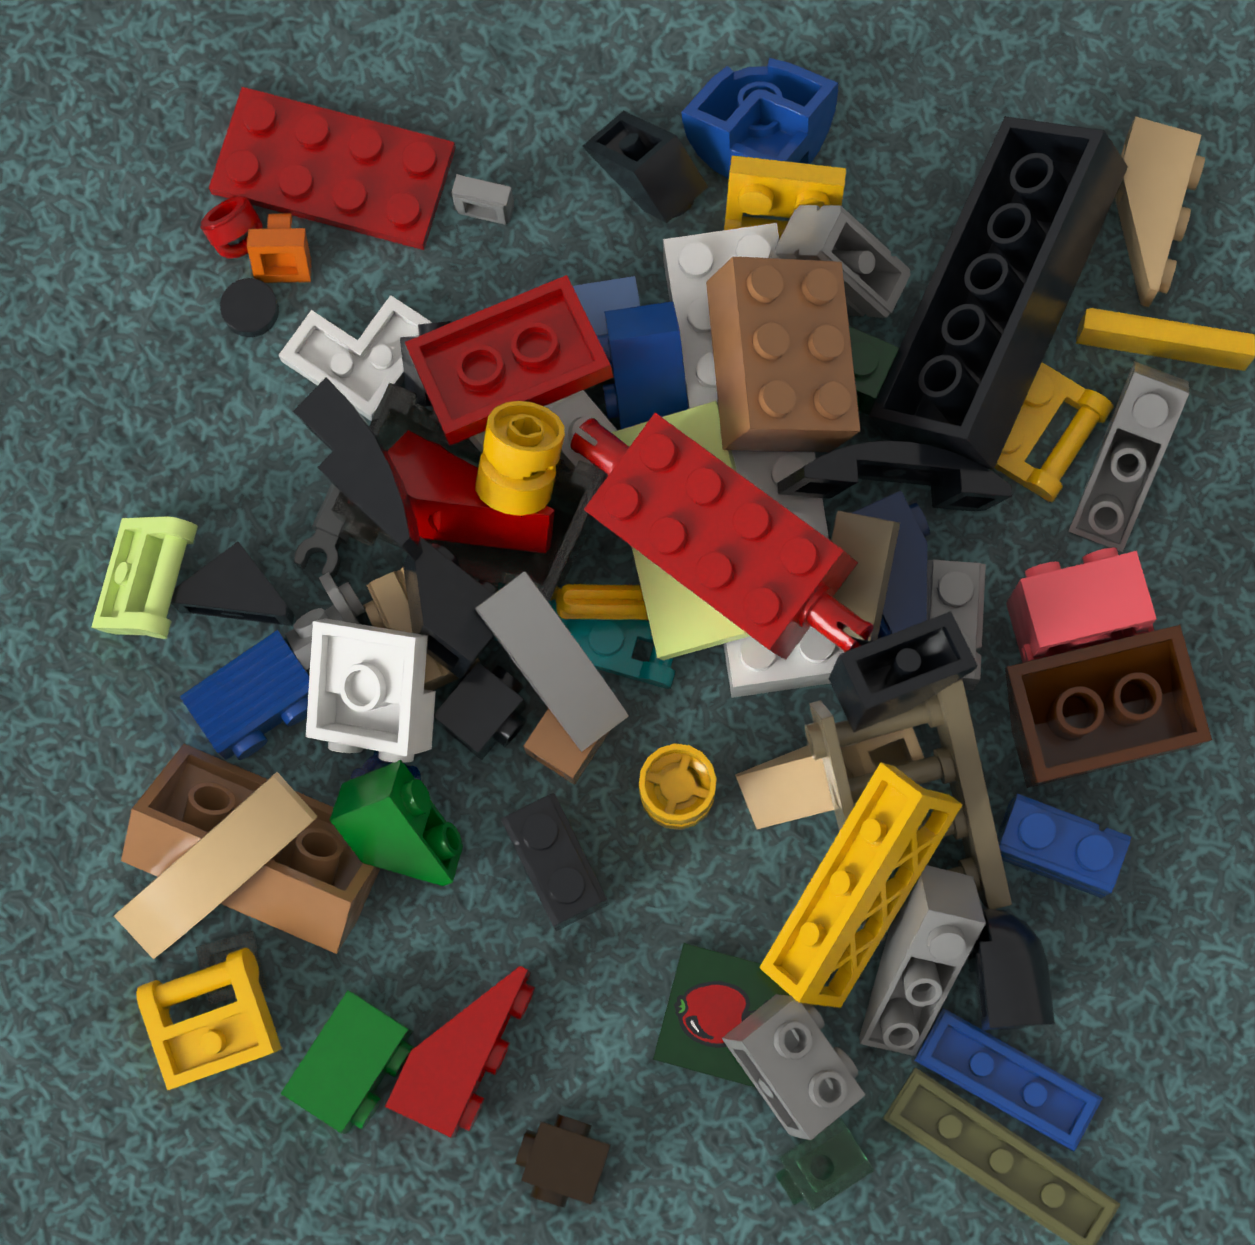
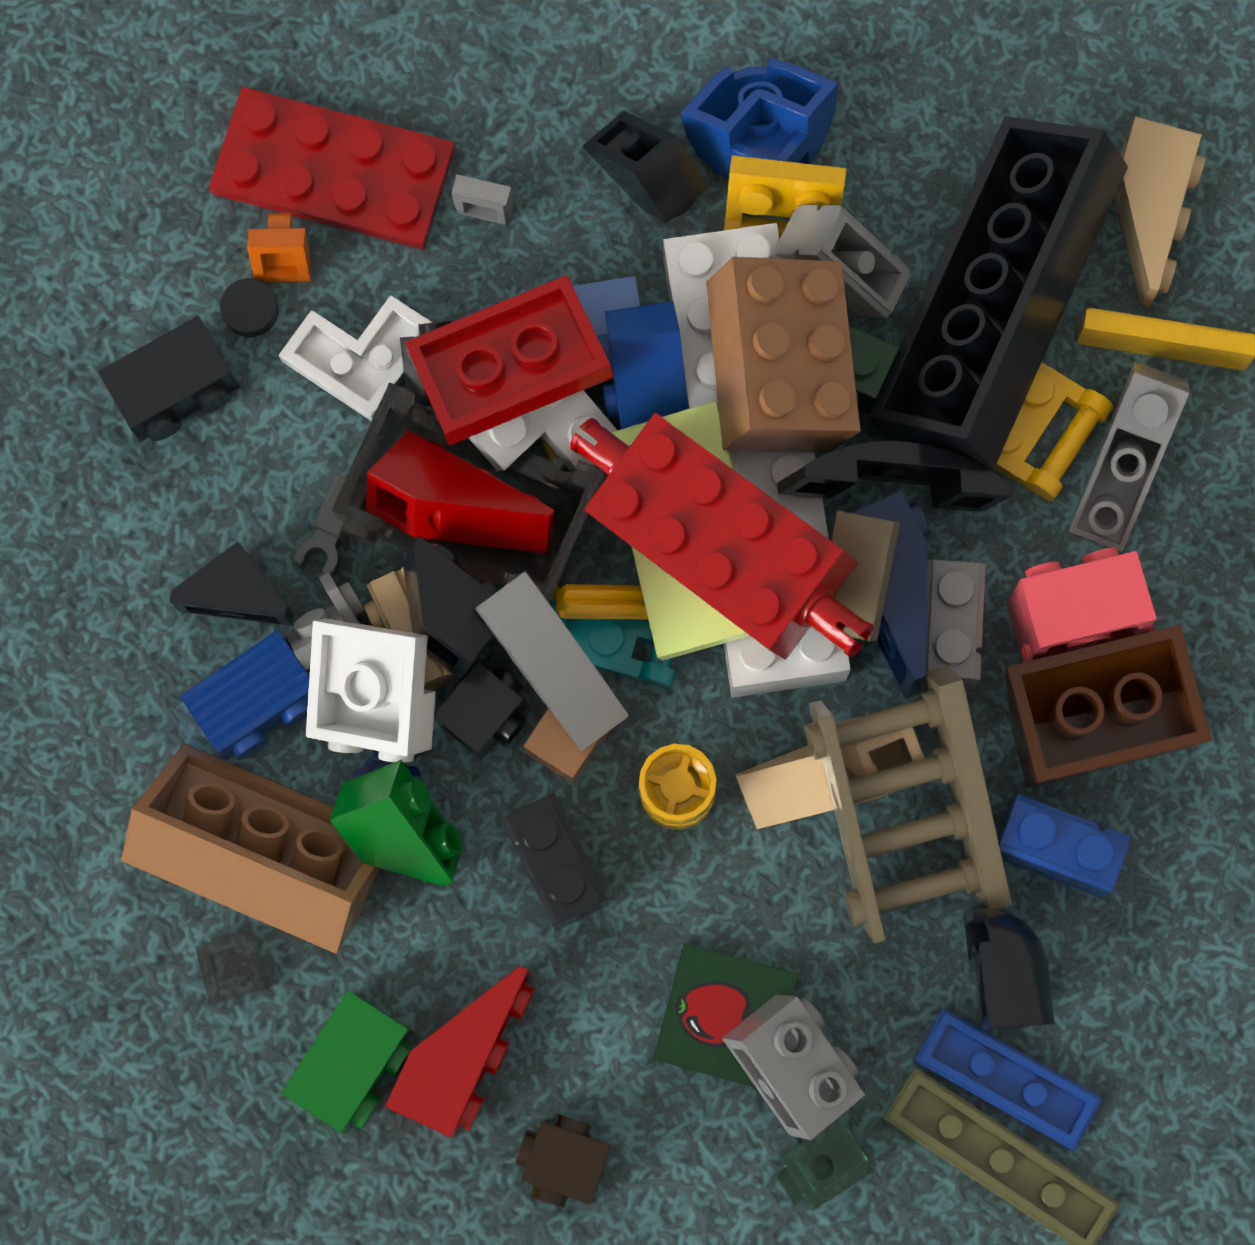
(143, 576): yellowish green plate -> none
(169, 381): none -> black brick
(215, 1038): yellow plate -> none
(216, 866): tan slope -> none
(229, 222): red tile -> none
(360, 465): black slope -> none
(519, 457): yellow wheel -> none
(853, 886): yellow fence -> none
(900, 670): black slope -> none
(922, 959): light grey slope -> none

